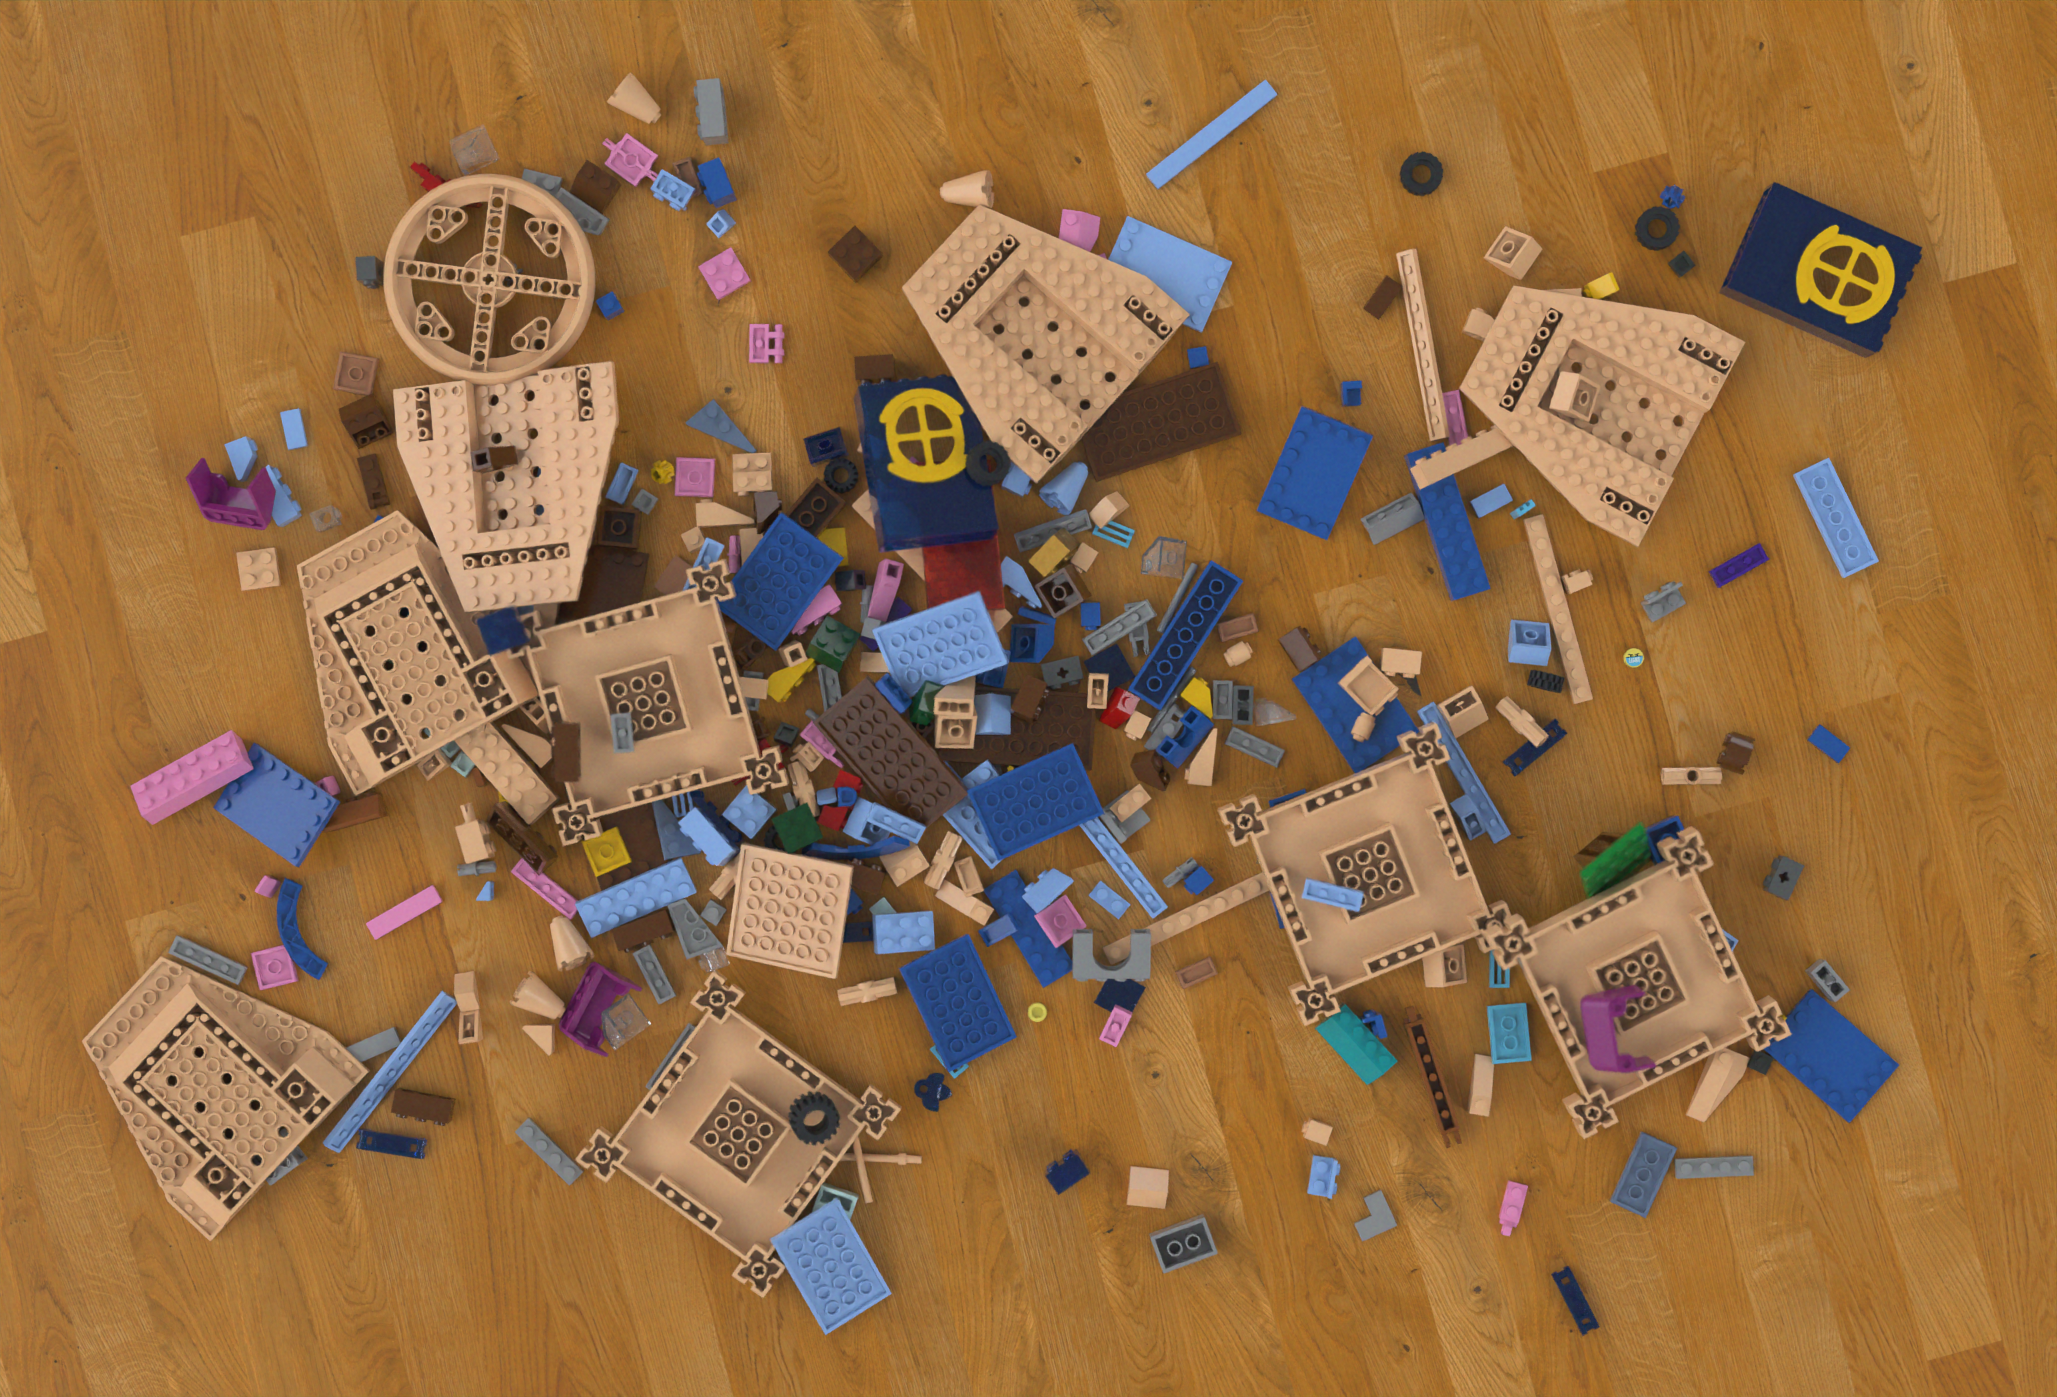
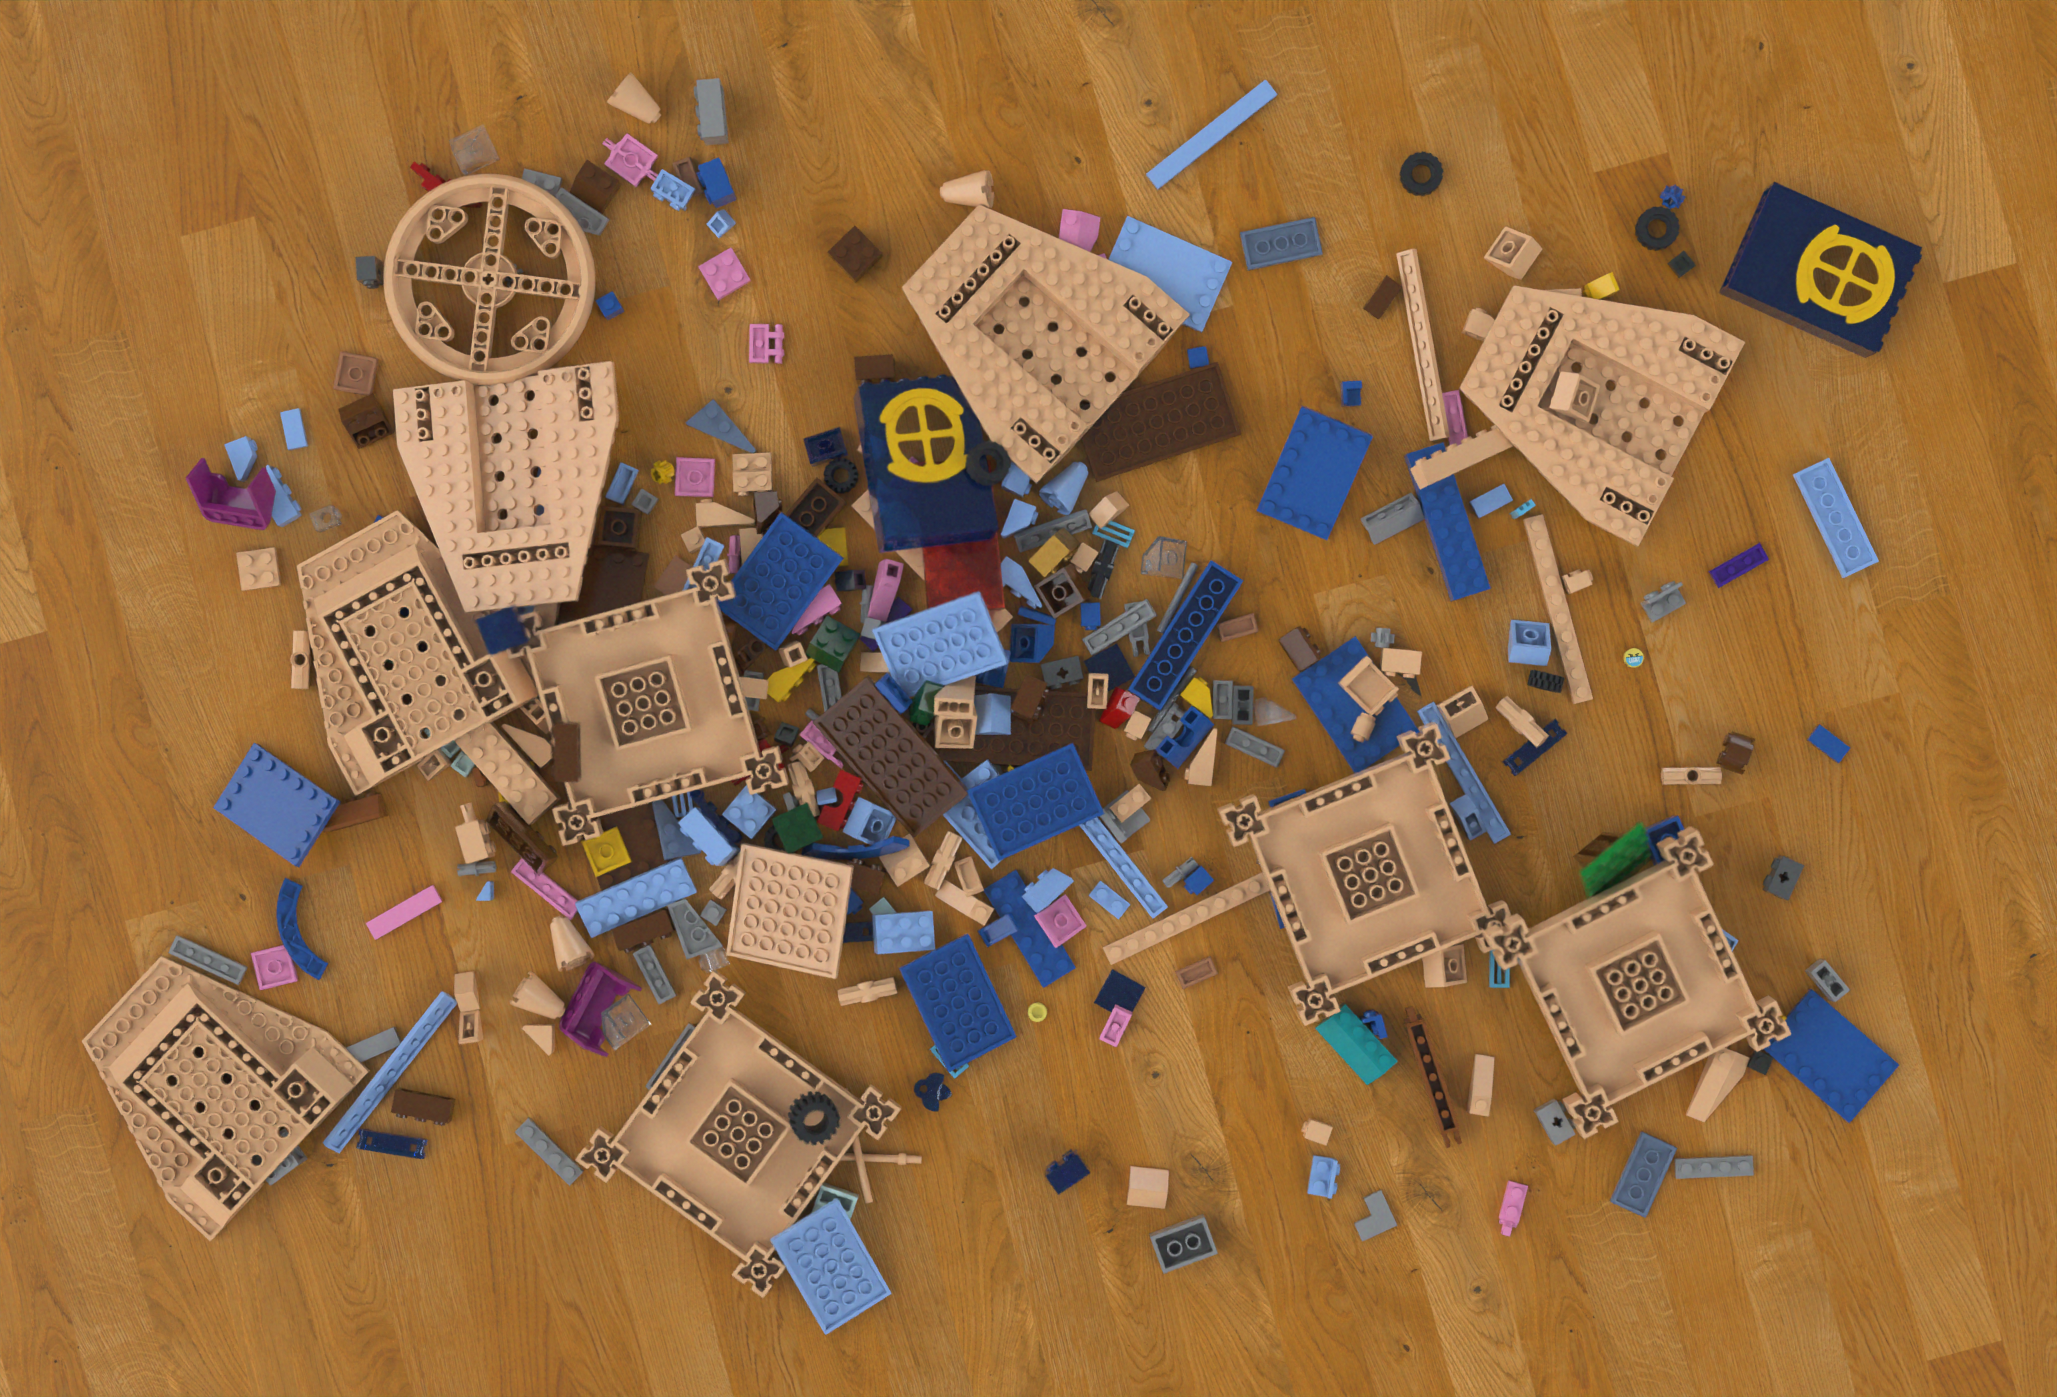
(191, 777): bright pink brick -> none
(268, 886): bright pink slope -> none
(301, 673): none -> light nougat piece
(329, 785): bright pink slope -> none
(373, 480): reddish brown plate -> none
(494, 458): reddish brown slope -> none
(622, 732): light grey plate -> none
(846, 796): blue tile -> none
(895, 822): light blue plate -> none
(1019, 518): none -> light blue slope
(1102, 568): none -> black piece
(1134, 967): light grey arch -> none
(1238, 654): light nougat brick -> none
(1281, 243): none -> sand blue tile
(1332, 894): light blue plate -> none
(1382, 638): none -> light grey gear
(1509, 1033): medium azure plate -> none
(1559, 1132): none -> light grey brick
(1575, 1300): clear blue plate -> none
(1597, 1017): magenta windscreen -> none

